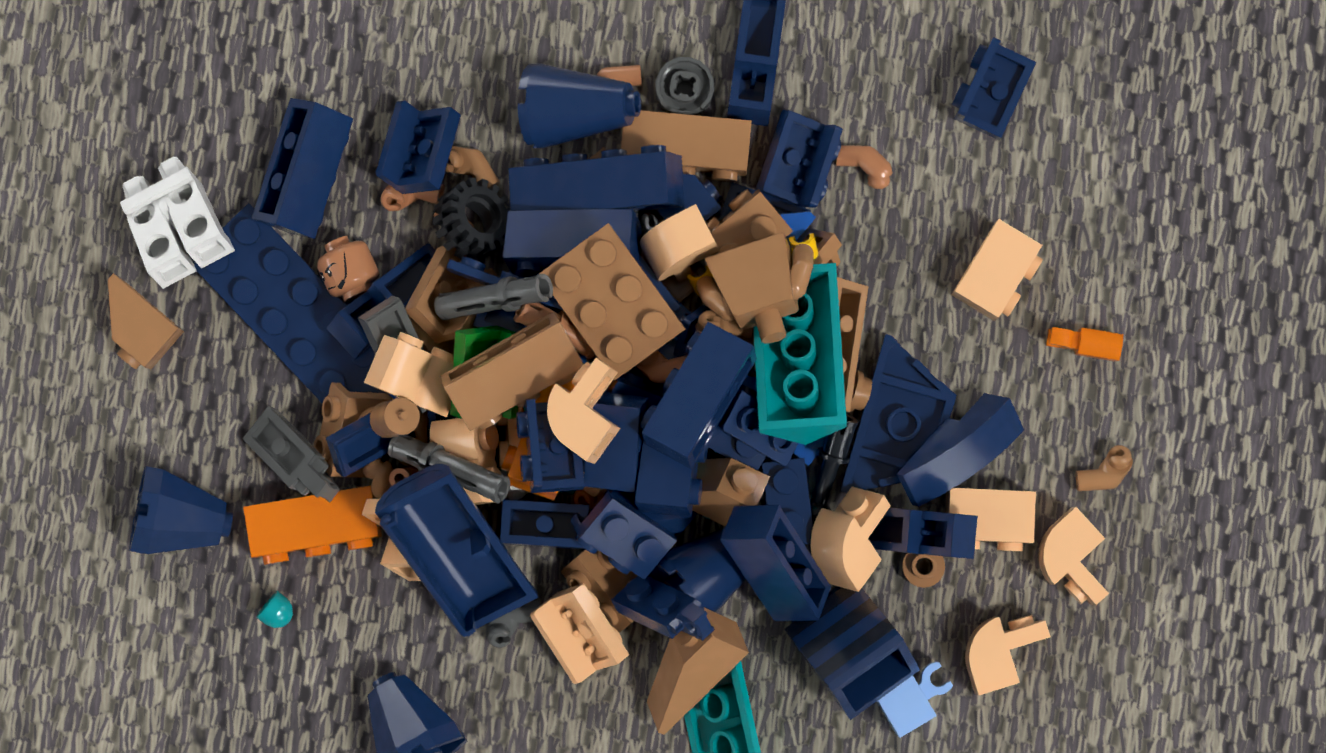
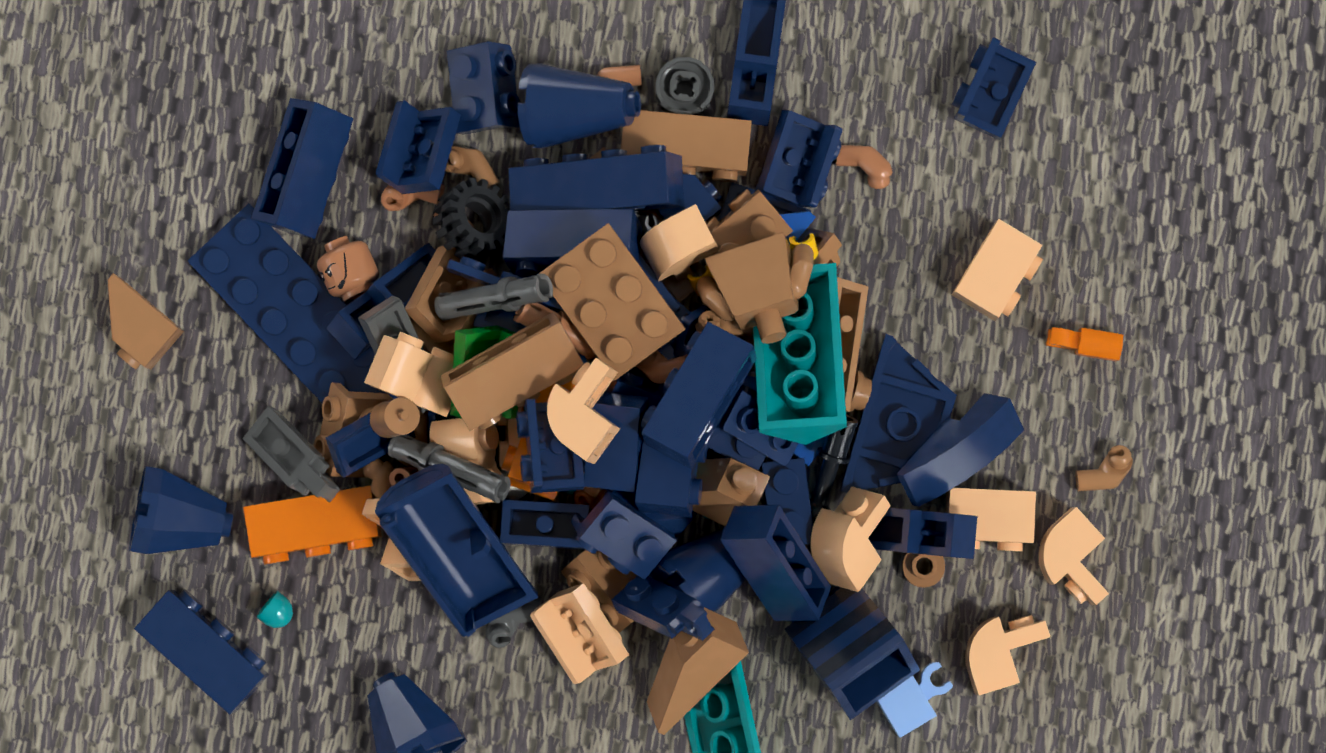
(173, 220): white hips -> none
(203, 649): none -> dark blue brick
(483, 87): none -> dark blue bracket

